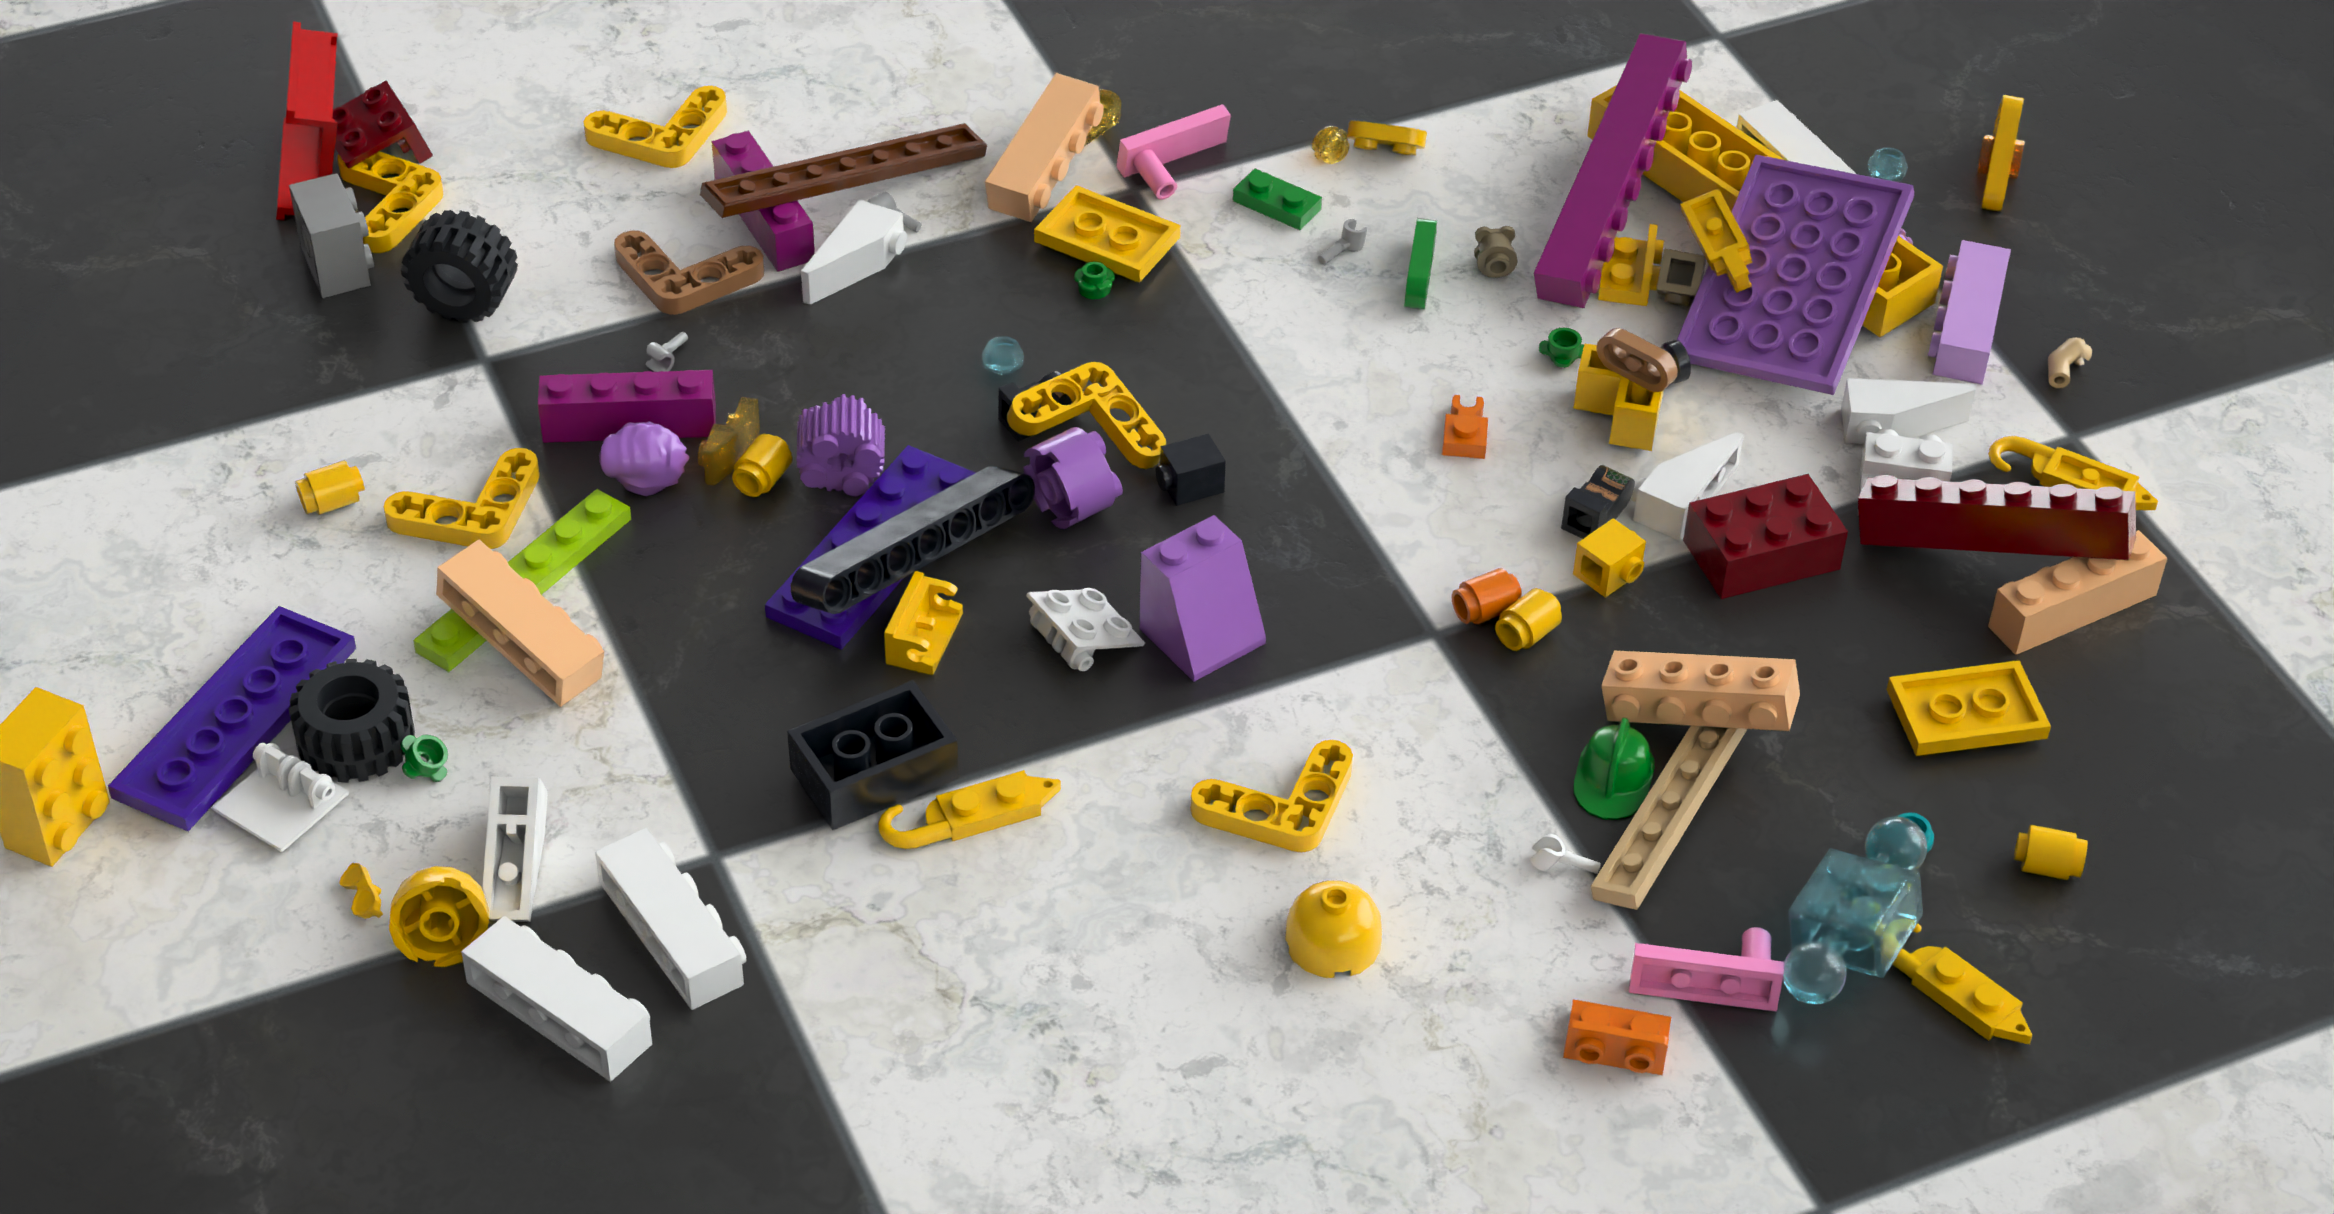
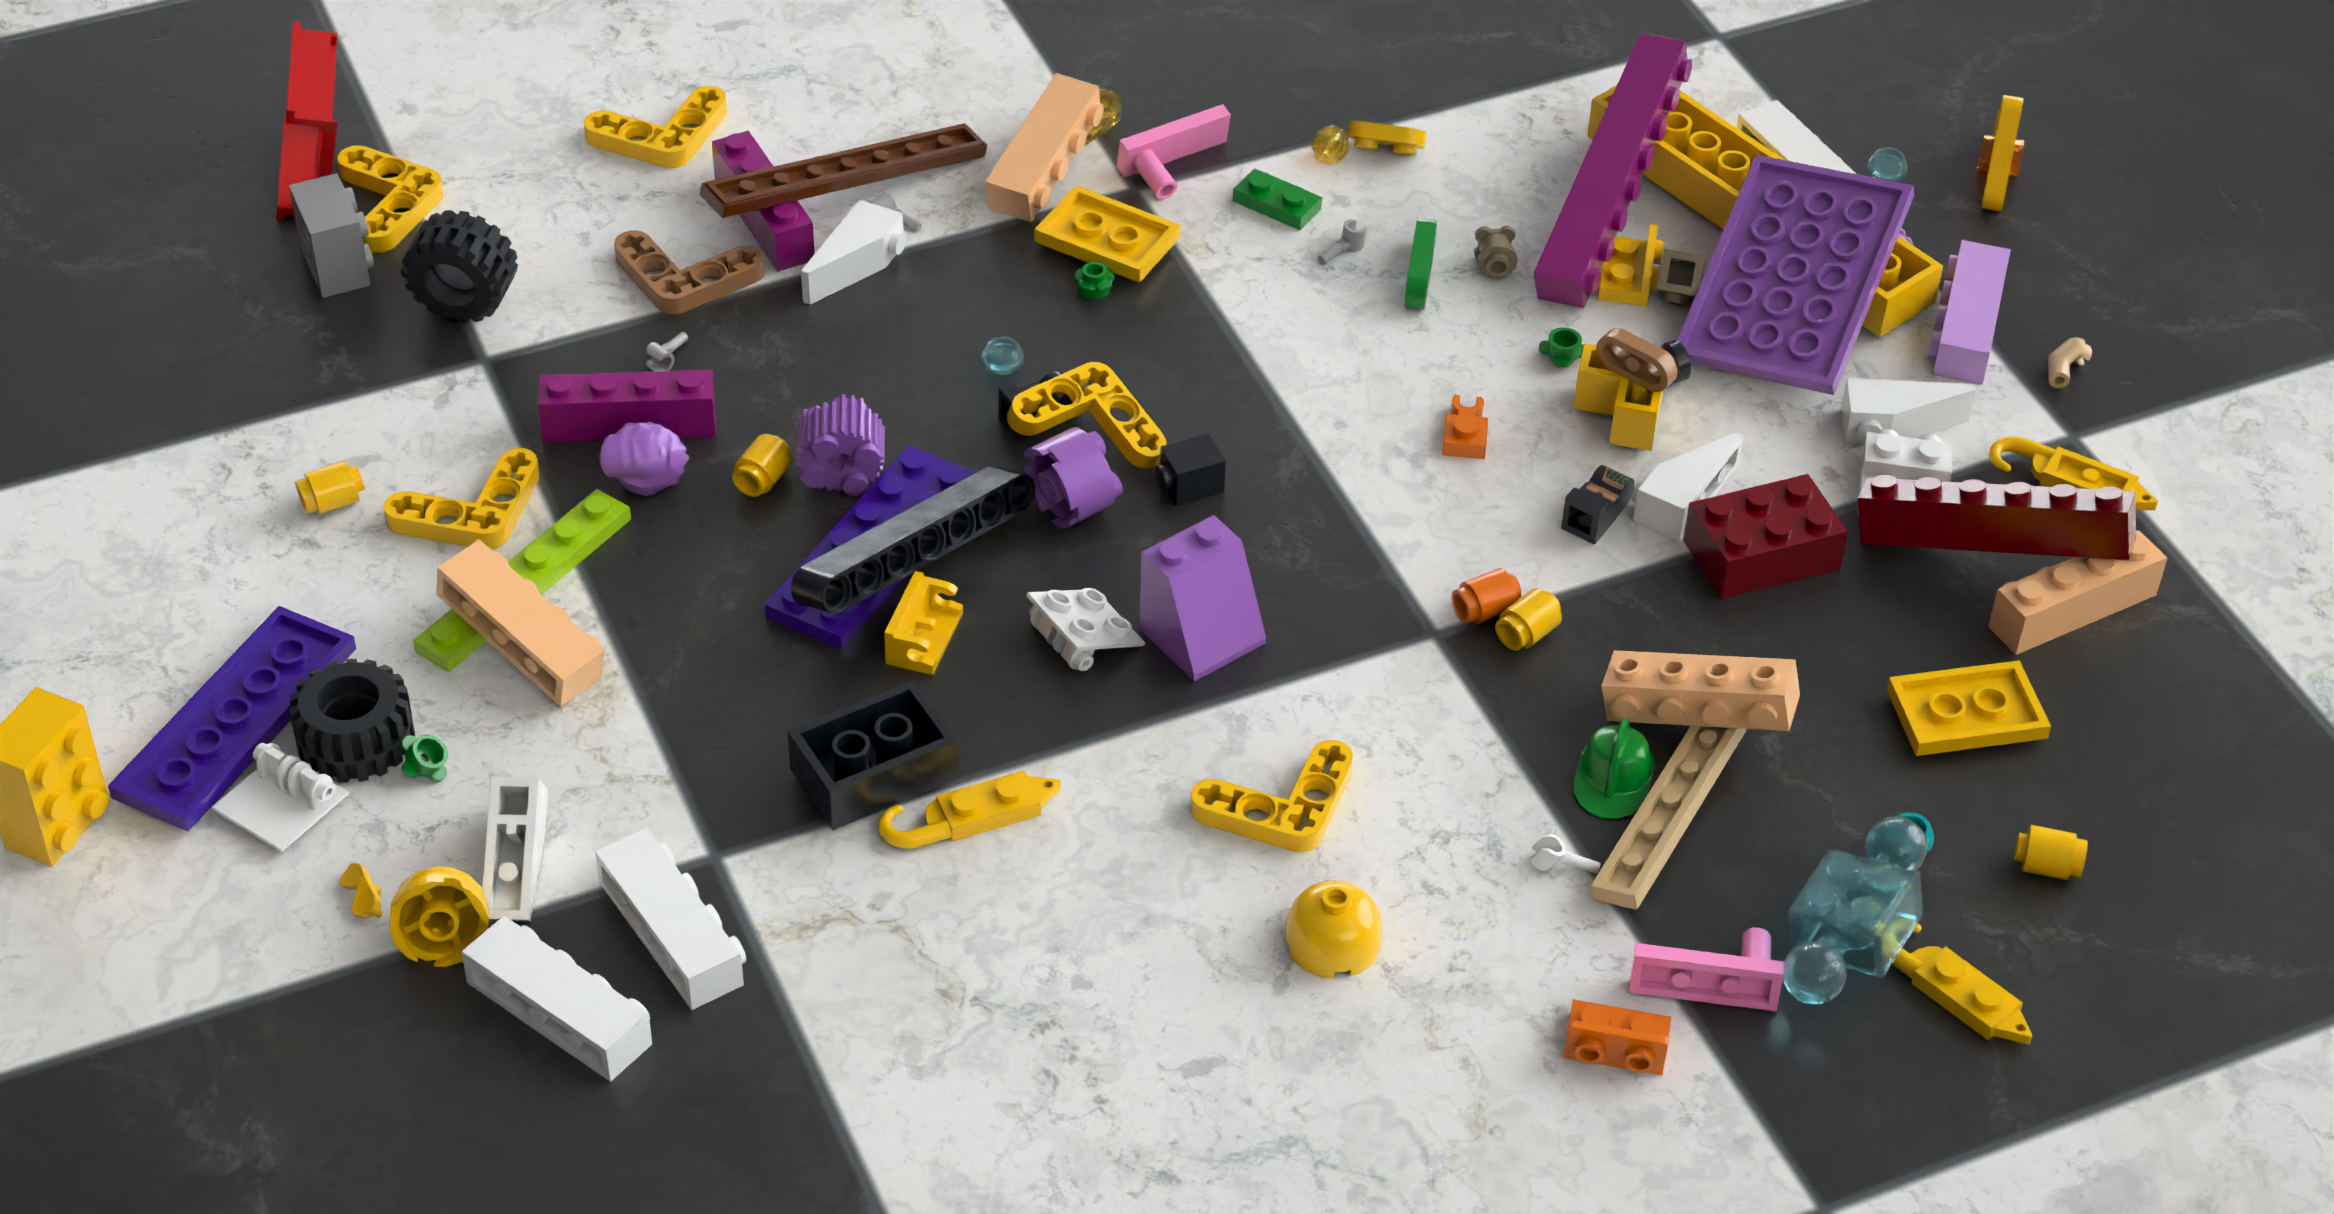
(374, 123): dark red bracket -> none
(729, 441): clear yellow slope -> none
(1609, 558): yellow brick -> none
(1719, 237): yellow hinge -> none

